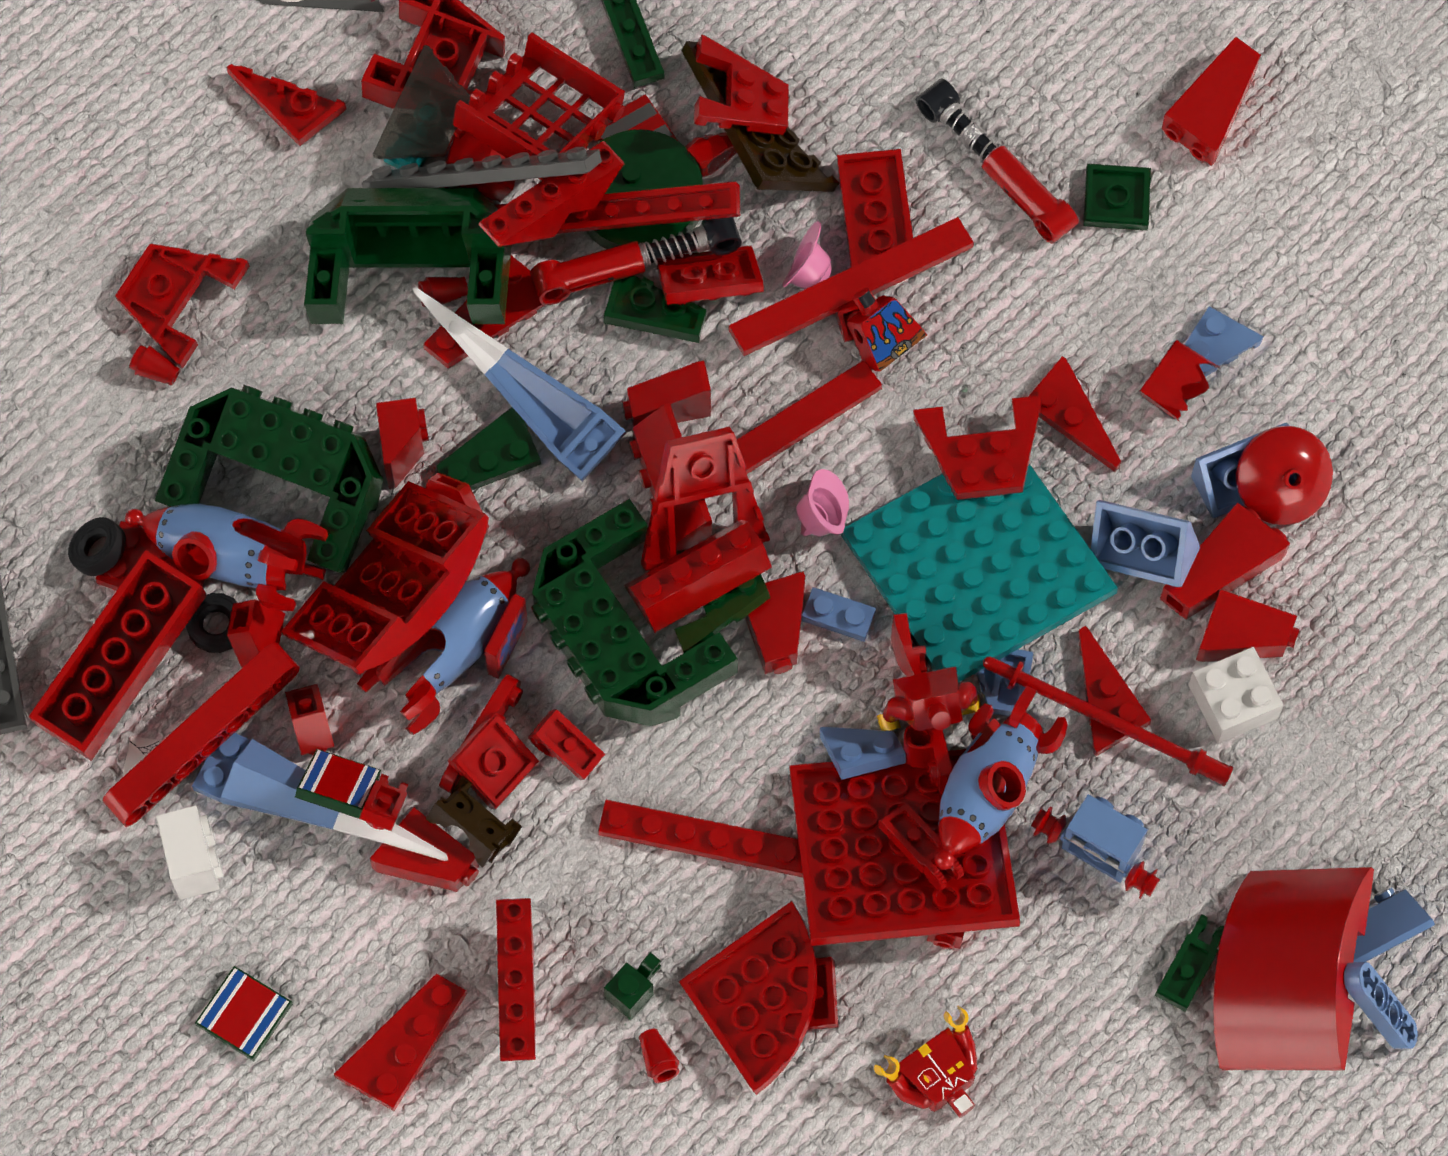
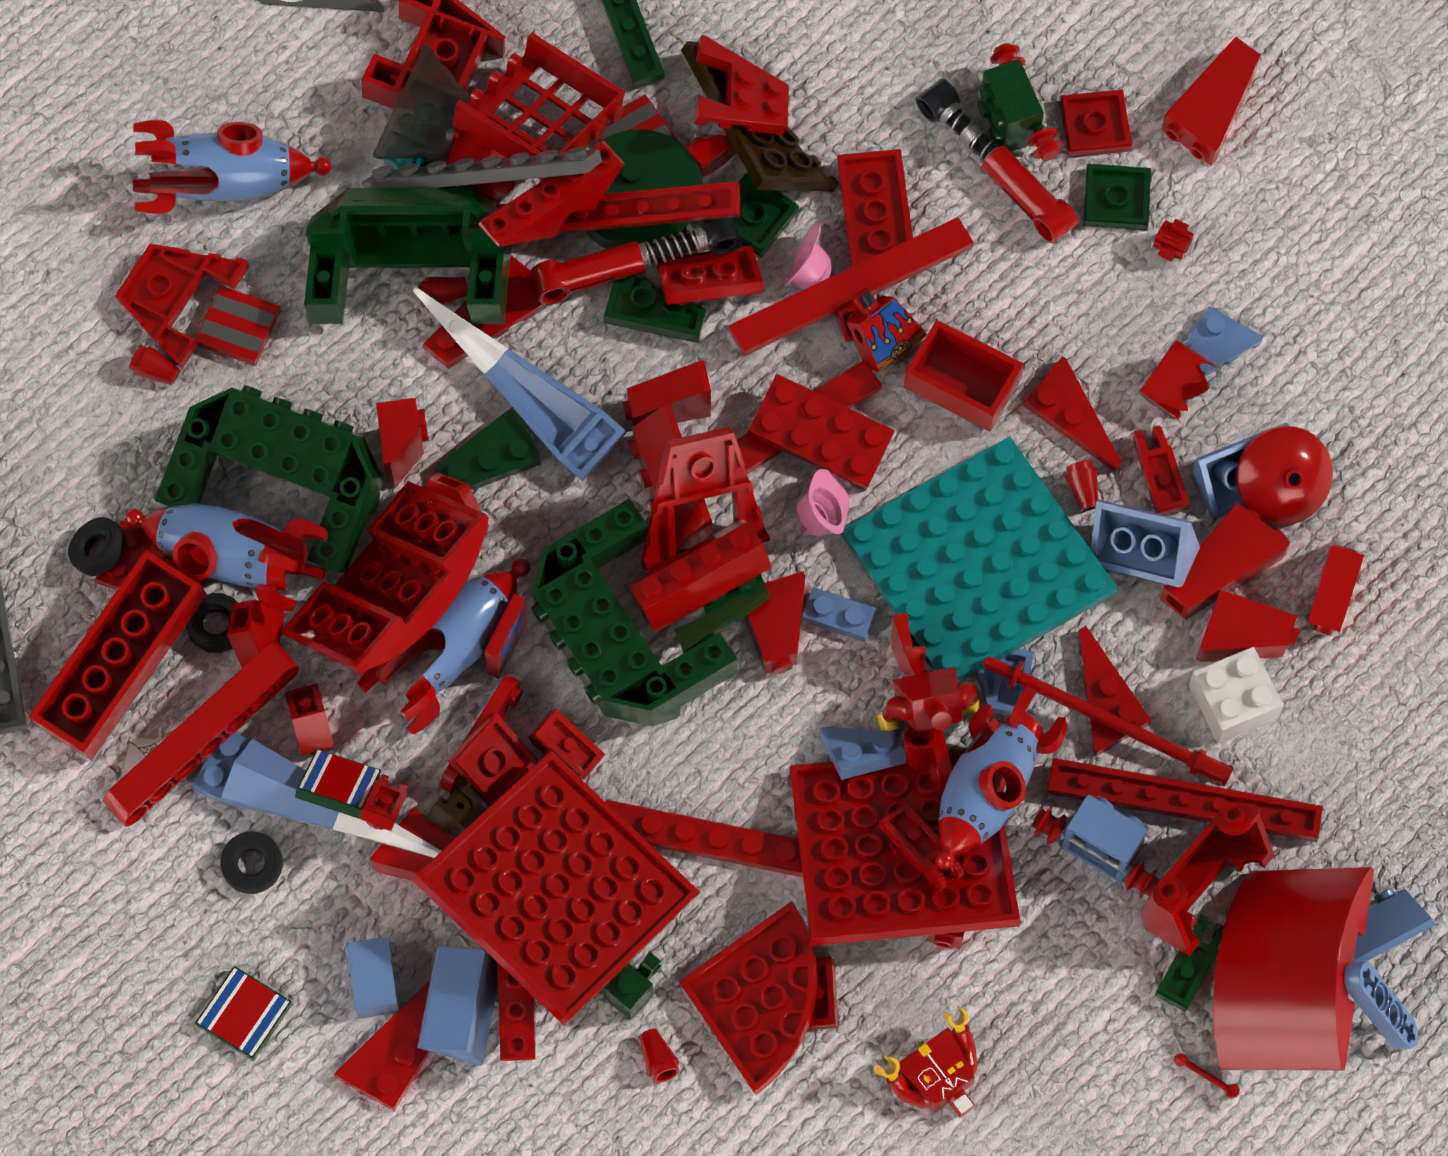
(188, 853): white brick -> none
(236, 162): none -> piece
(237, 325): none -> red tile
(251, 842): none -> black tyre
(294, 109): red wing -> none
(372, 977): none -> medium blue panel
(460, 1004): none -> medium blue slope
(556, 887): none -> red plate
(762, 215): none -> dark green tile
(821, 431): none -> red plate
(963, 375): none -> red piece
(983, 461): red wing -> none
(1014, 107): none -> dark green brick
(1083, 484): none -> red cone
(1095, 123): none -> red tile
(1161, 473): none -> red hinge
(1173, 240): none -> red gear
(1180, 797): none -> red plate
(1230, 839): none -> red windscreen
(1231, 1090): none -> red hinge
(1335, 589): none -> red slope

